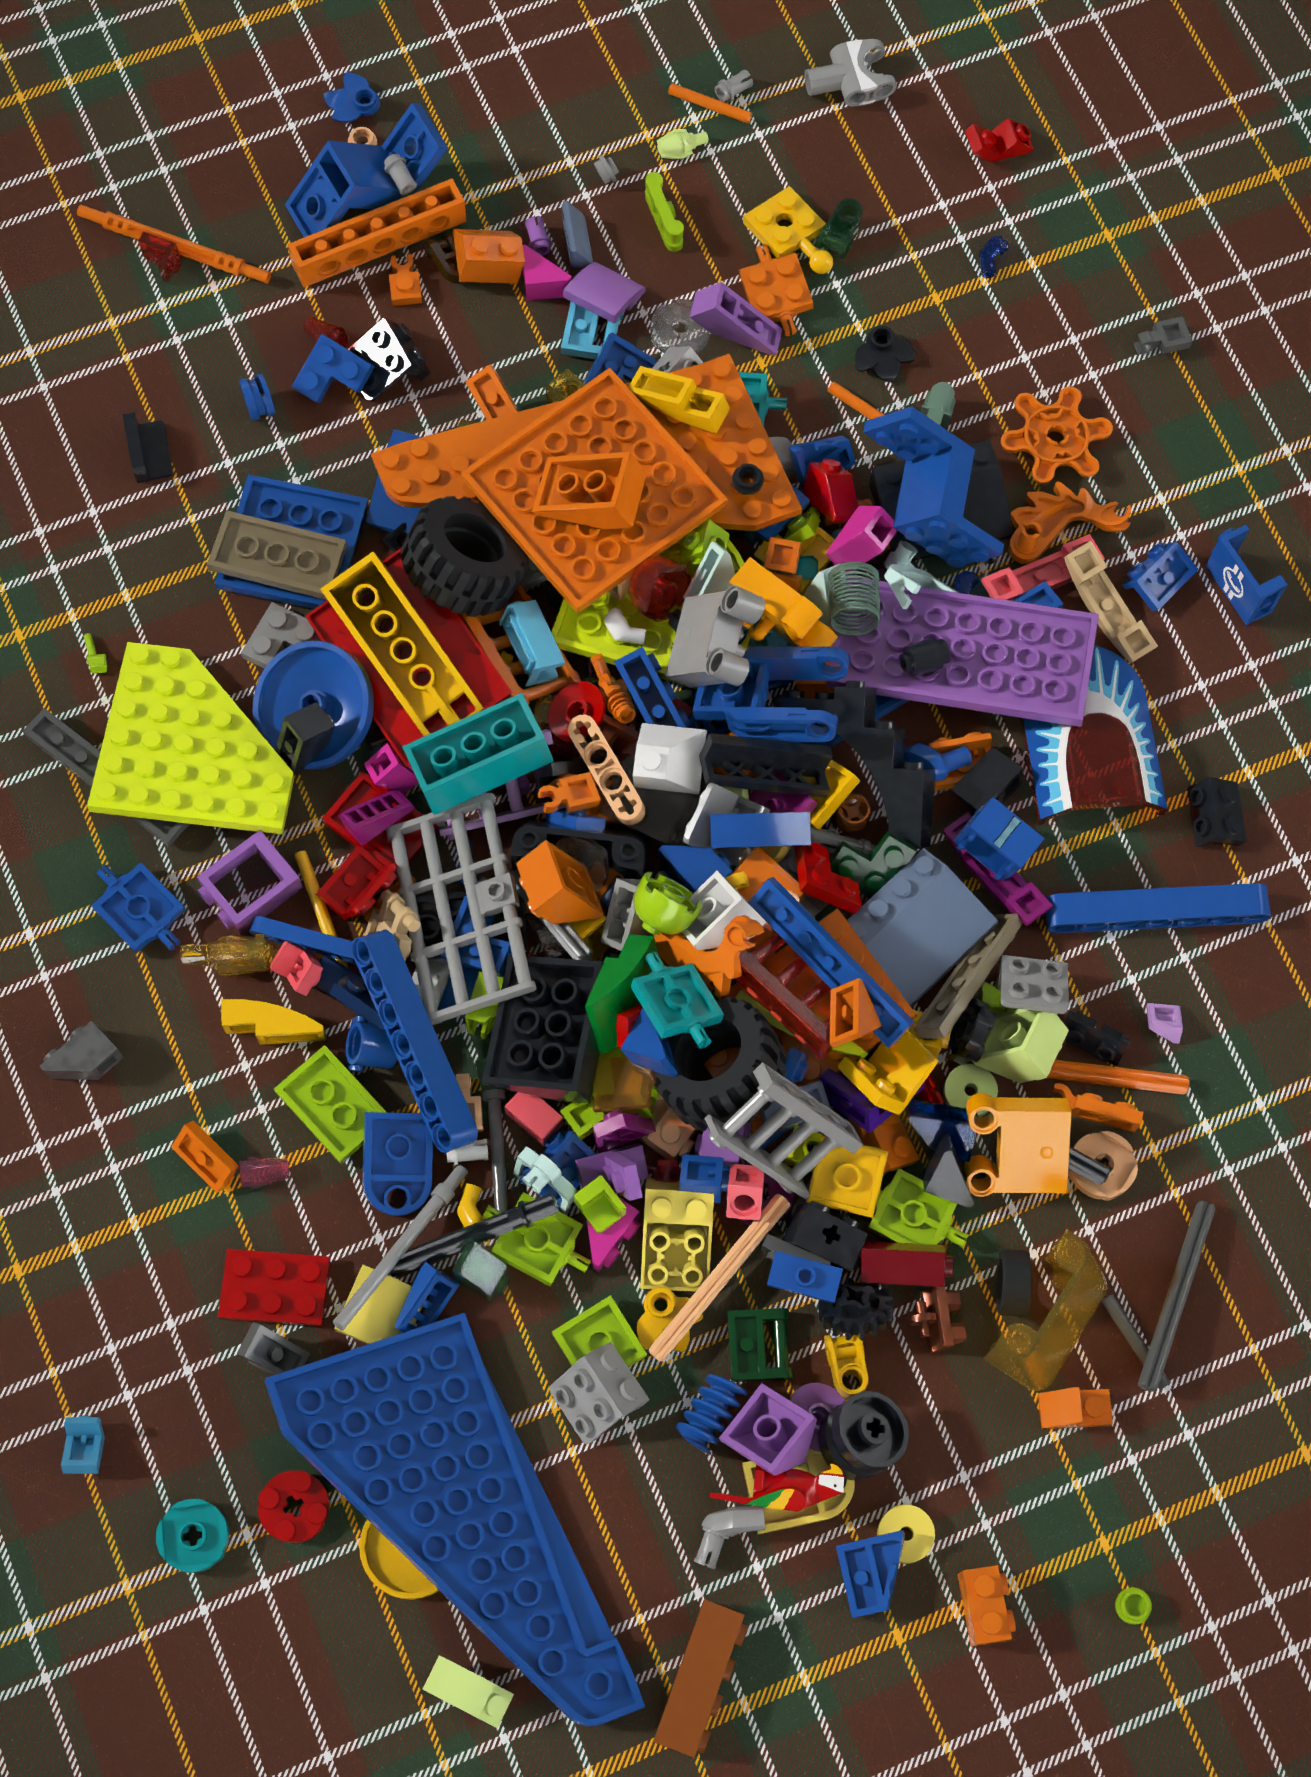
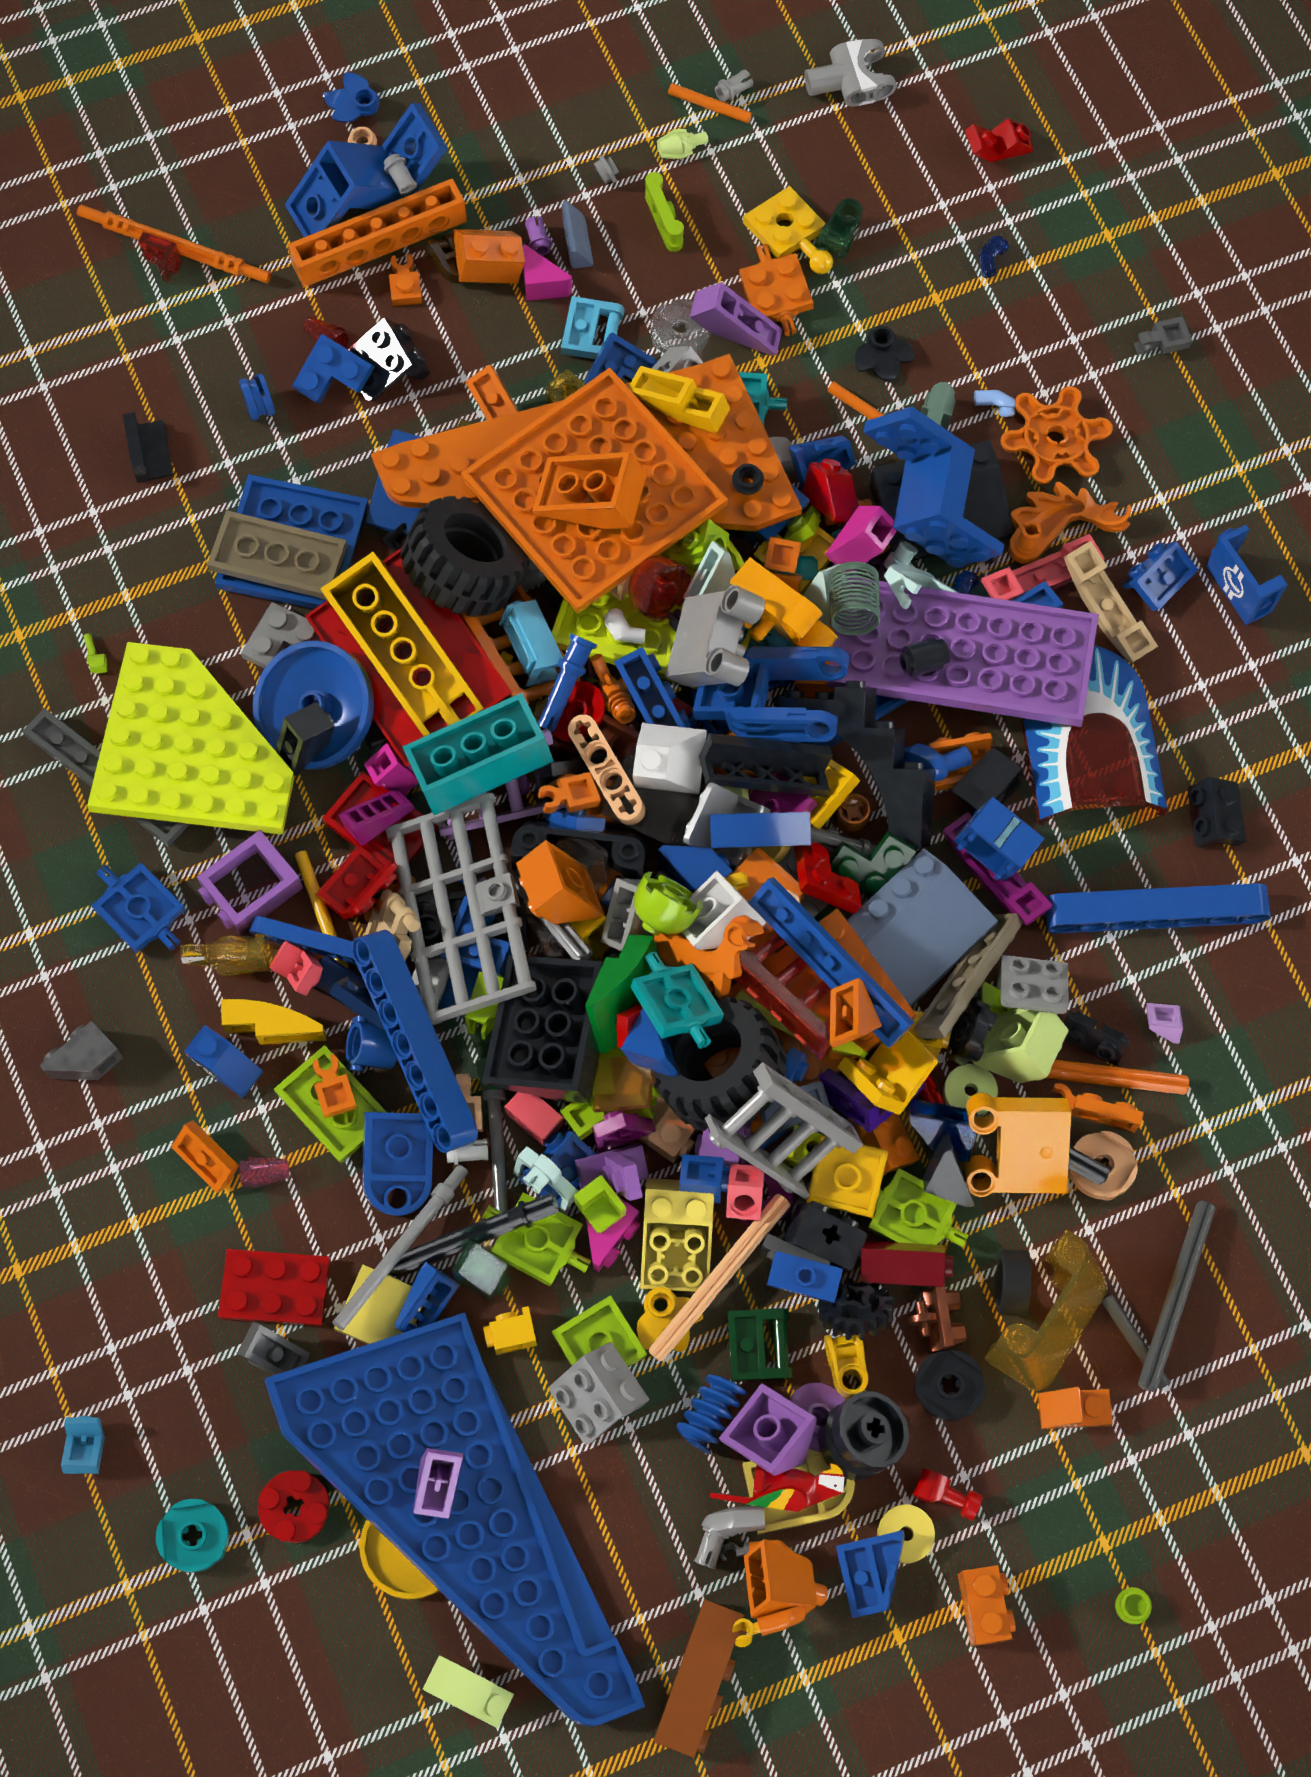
(223, 1061): none -> blue slope
(333, 1092): none -> orange plate
(437, 1482): none -> medium lavender slope
(467, 1209): yellow arm -> none
(510, 1332): none -> yellow brick
(571, 667): none -> blue pin
(603, 291): medium lavender slope -> none
(666, 1170): clear red plate -> none
(778, 1588): none -> orange torso
(936, 1487): none -> red leg
(969, 1382): none -> black plate
(997, 398): none -> light blue arm

